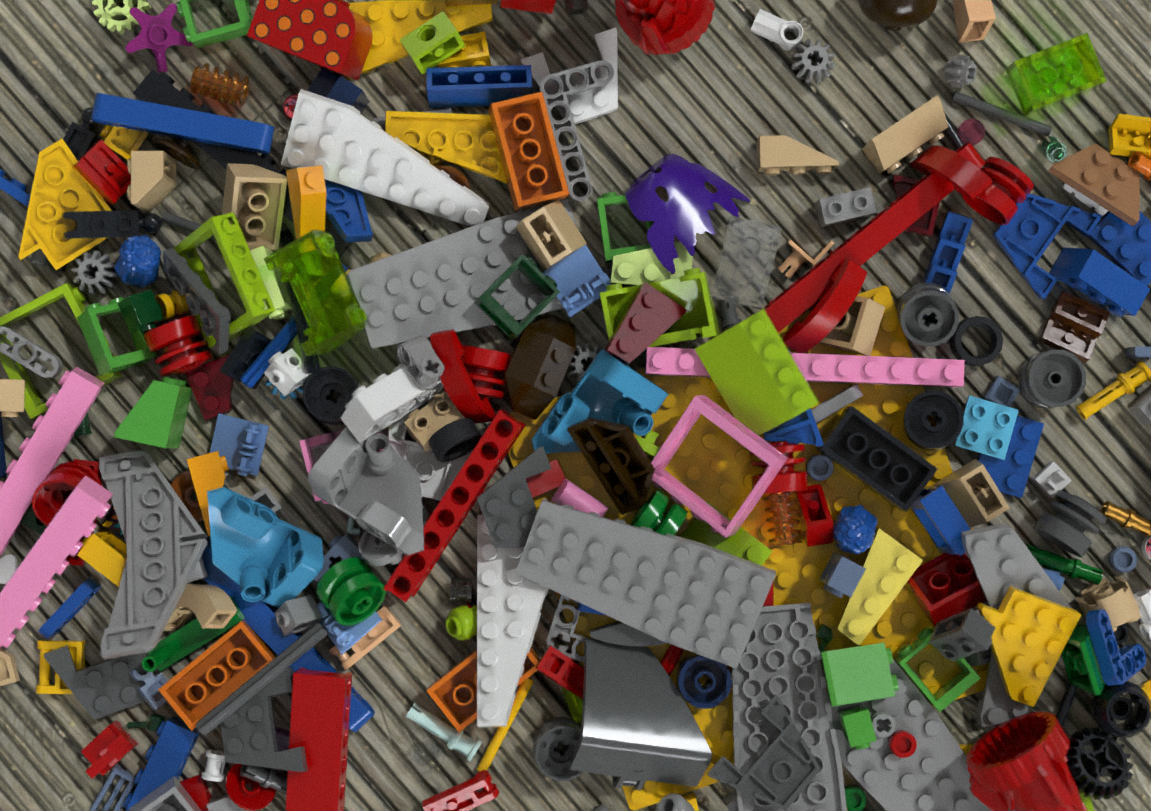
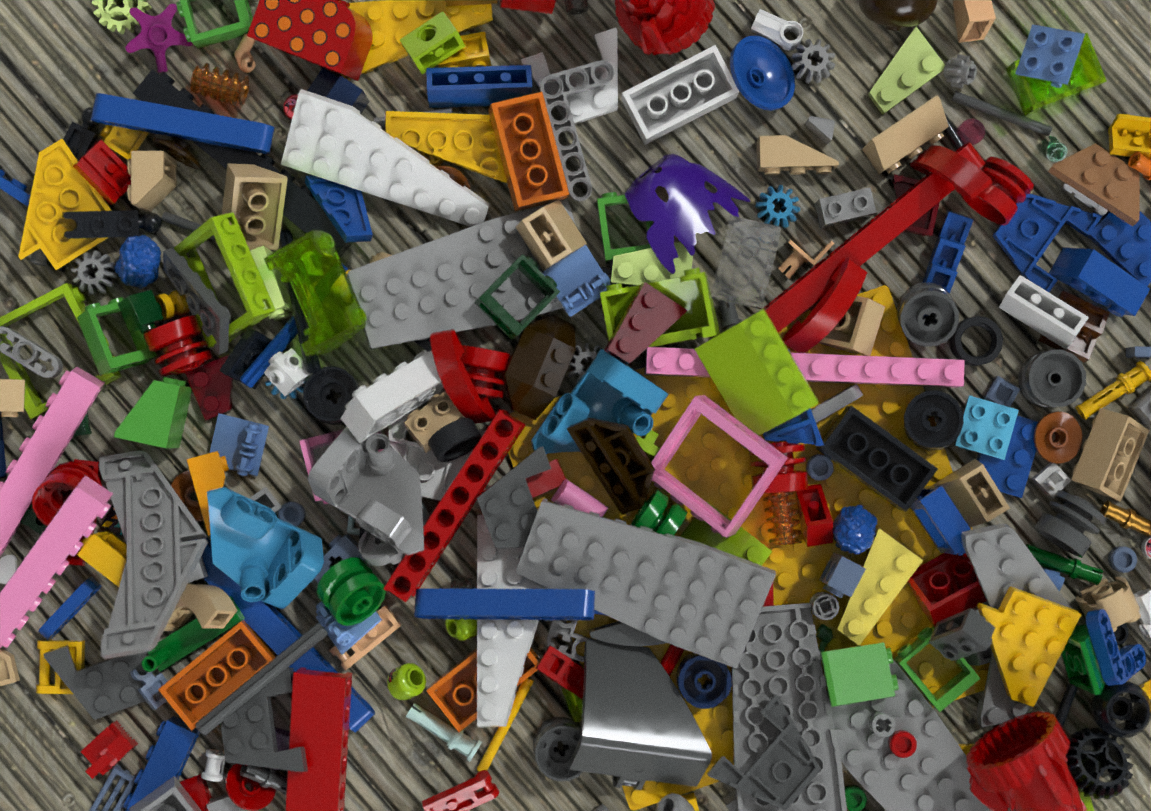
(154, 722): clear green hand -> none
(243, 56): none -> light nougat arm
(292, 513): none -> sand blue tile
(297, 615): light grey brick -> none
(307, 198): light orange slope -> none
(406, 681): none -> lime head
(420, 360): light grey piece -> none
(505, 604): none -> blue beam
(680, 94): none -> white brick
(762, 73): none -> blue dish
(787, 206): none -> dark azure gear
(819, 604): none -> light grey wheel
(821, 127): none -> light grey slope
(857, 727): bright green brick -> none
(906, 73): none -> yellowish green wing
(1043, 312): none -> white brick
(1050, 54): none -> medium blue hinge
(1067, 437): none -> dark orange dish
(1110, 454): none -> tan slope

